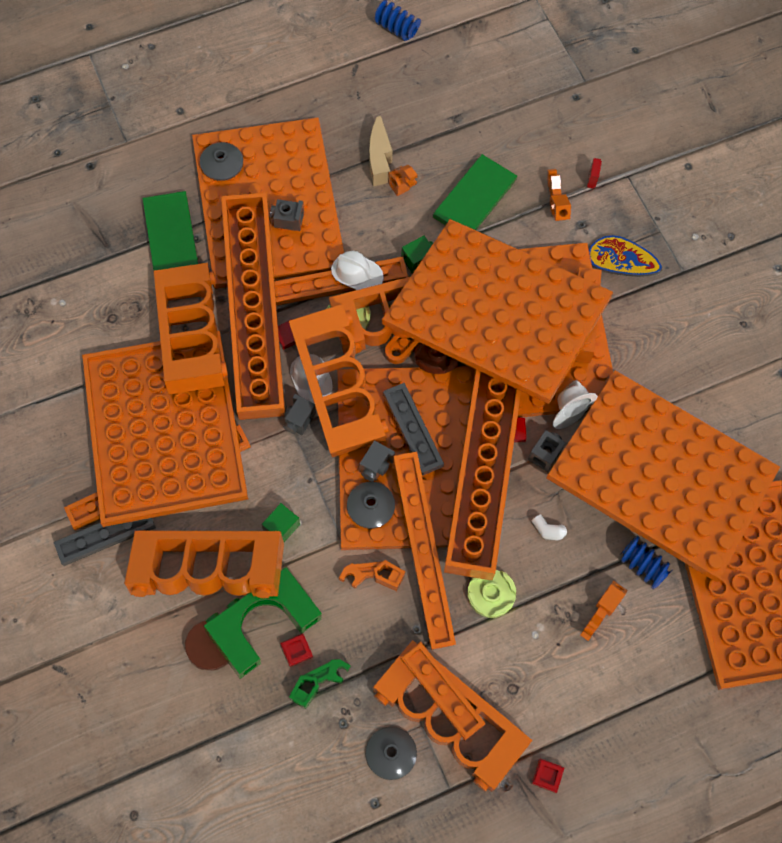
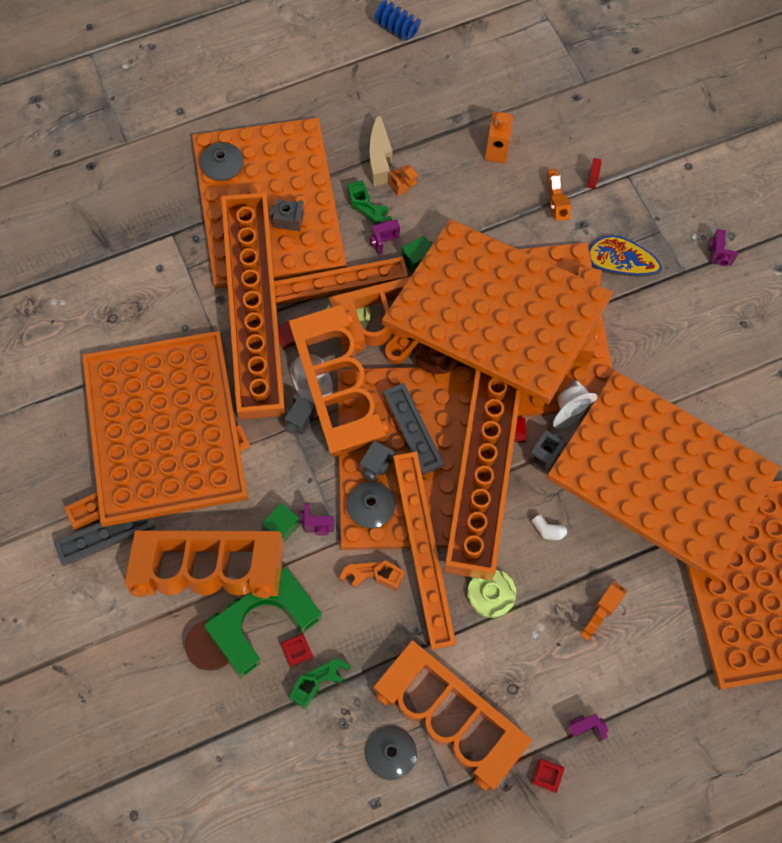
(170, 231): green tile -> none
(194, 372): orange fence -> none
(318, 524): none -> magenta bracket
(356, 270): white piece -> none
(373, 213): none -> green piece
(384, 232): none -> magenta bracket
(442, 691): orange tile -> none
(476, 194): green tile -> none
(500, 131): none -> orange torso
(580, 725): none -> magenta bracket
(645, 562): blue piece -> none
(718, 253): none -> magenta bracket

